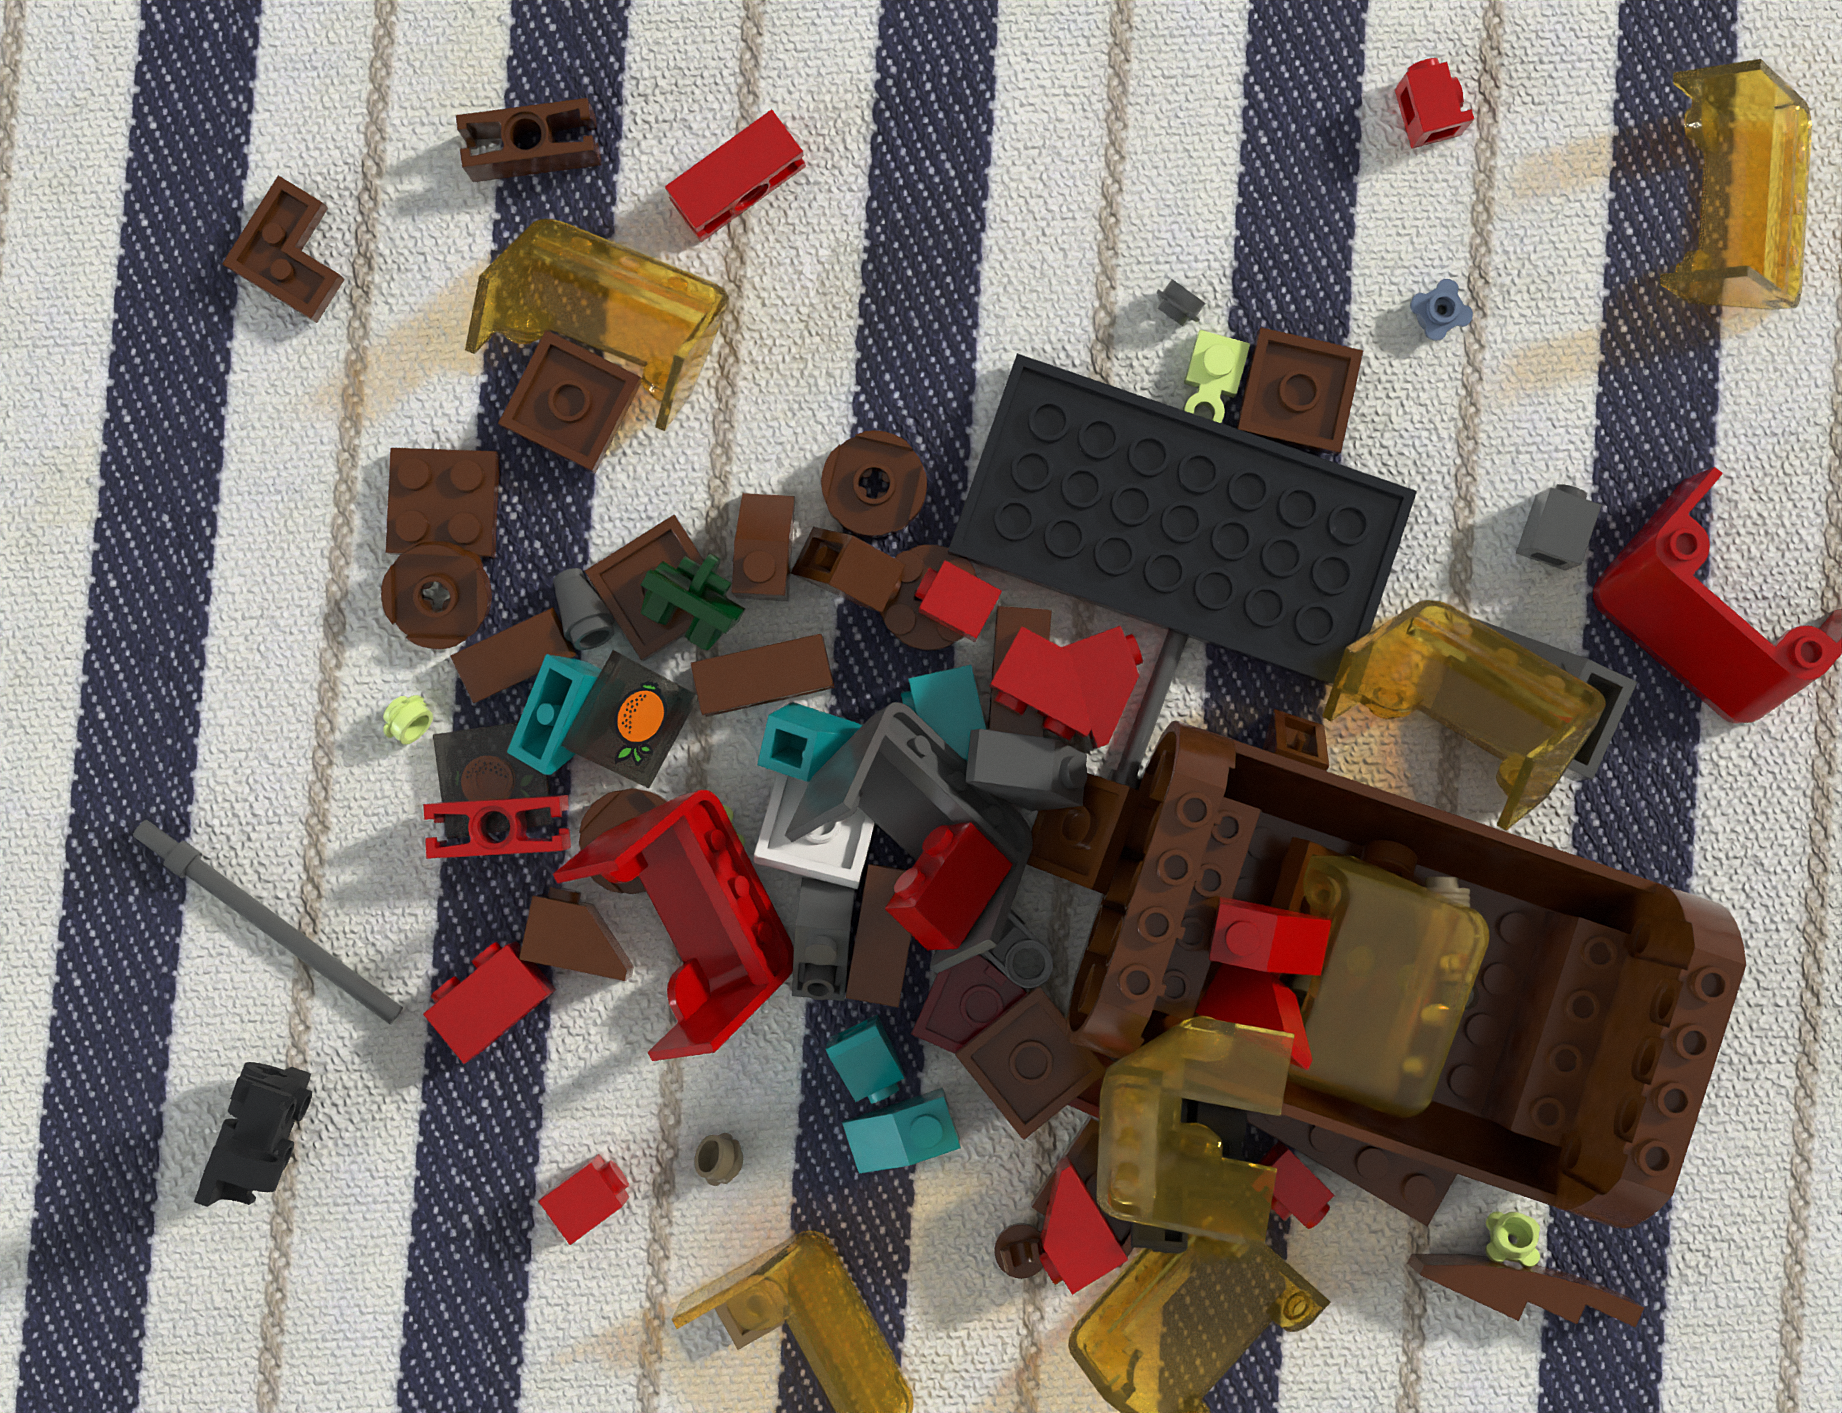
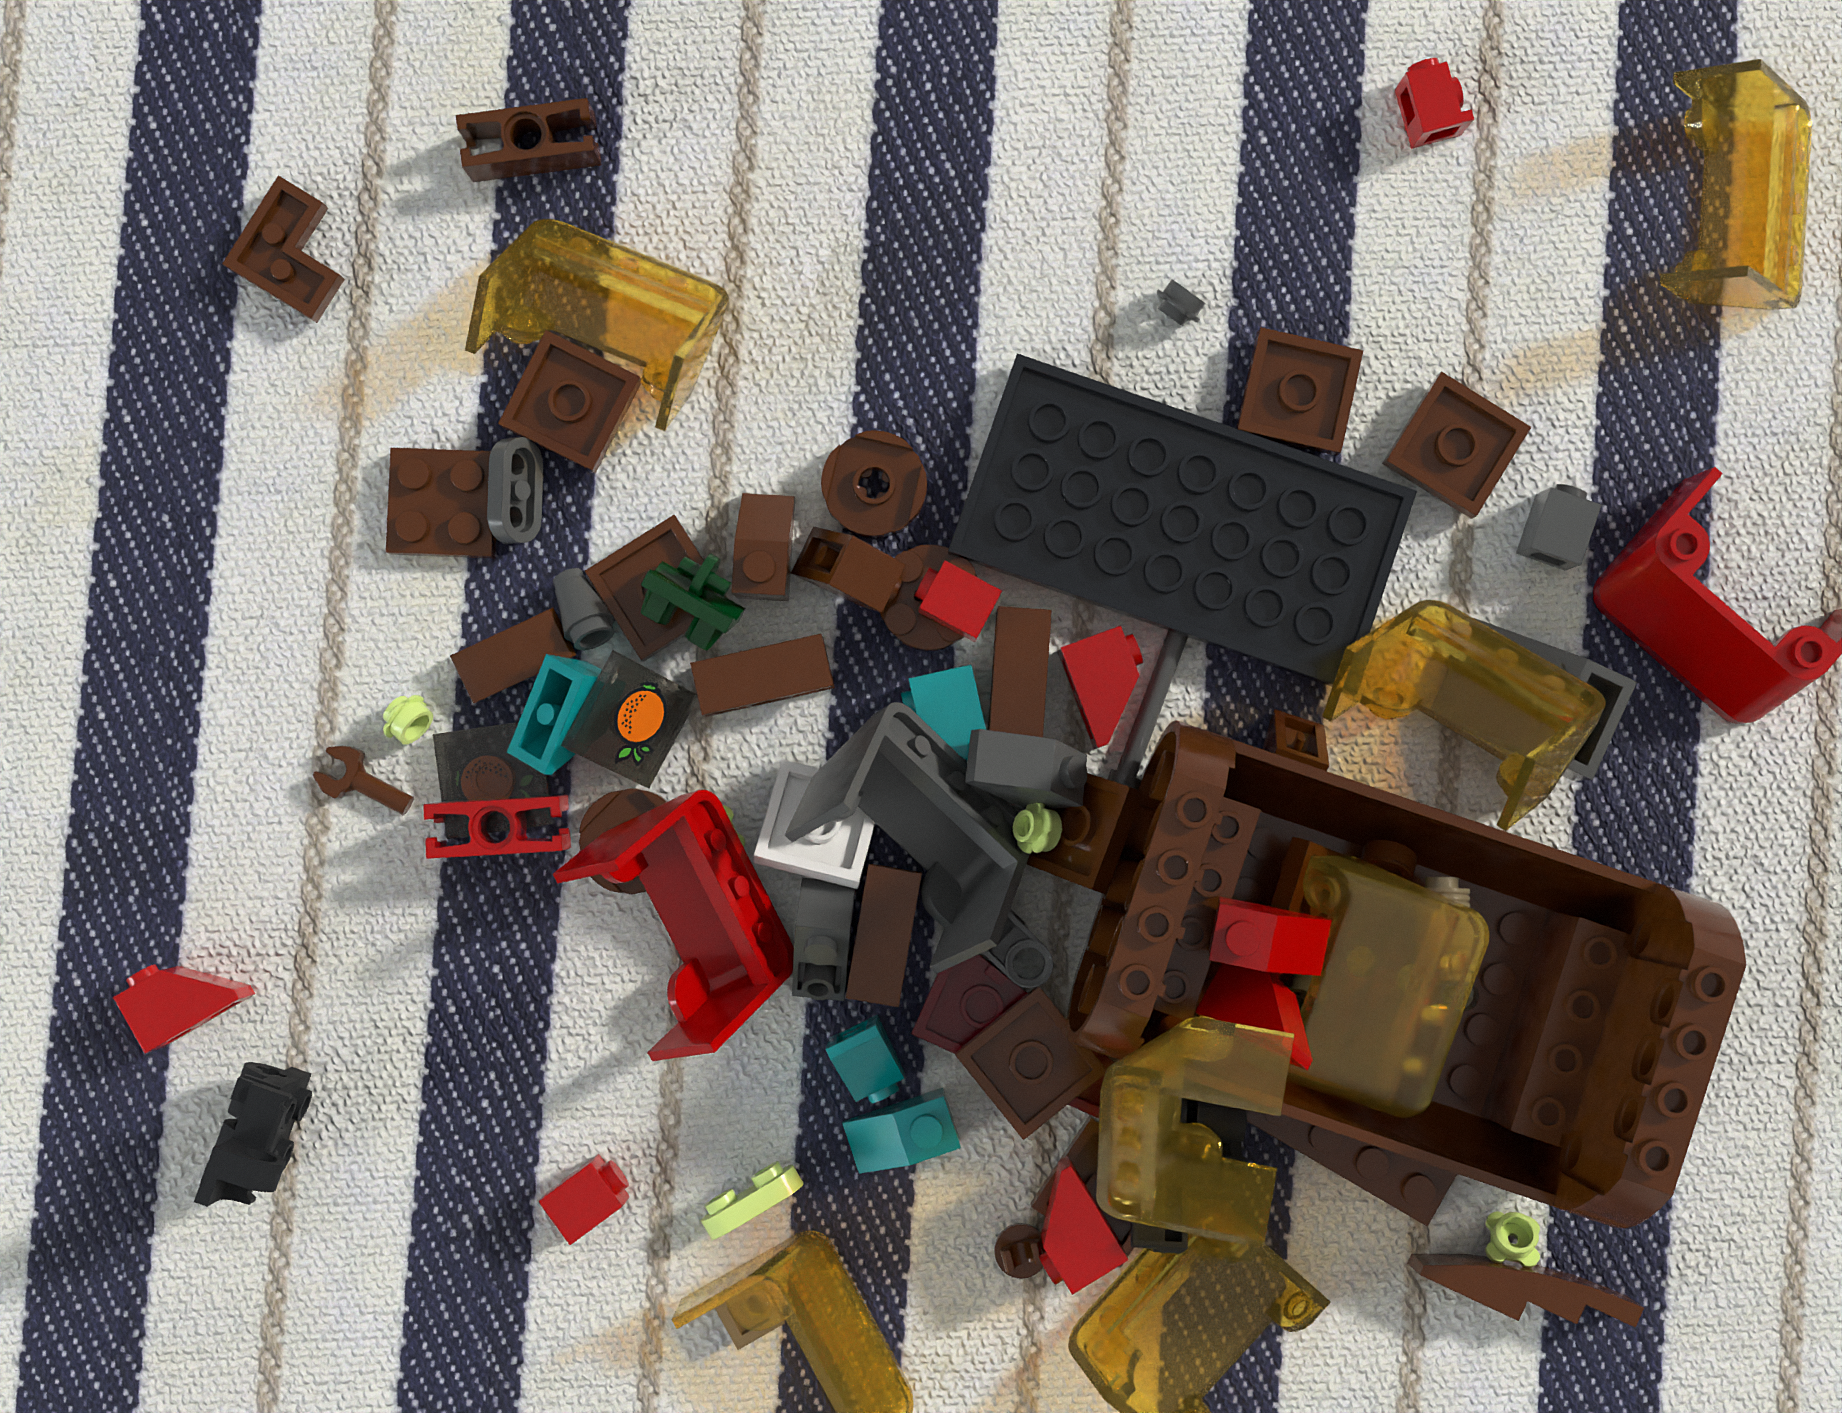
(175, 1002): none -> red slope
(186, 861): dark grey bar -> none
(358, 779): none -> reddish brown bar
(415, 615): reddish brown plate -> none
(488, 1001): red brick -> none
(515, 490): none -> dark grey plate
(572, 936): reddish brown slope -> none
(718, 1159): dark tan plate -> none
(731, 1210): none -> yellowish green plate
(736, 175): red piece -> none
(802, 740): teal slope -> none
(948, 886): red brick -> none
(1037, 828): none -> yellowish green plate
(1045, 680): red slope -> none
(1214, 370): yellowish green plate -> none
(1296, 1188): red brick -> none
(1437, 324): sand blue plate -> none
(1456, 445): none -> reddish brown plate

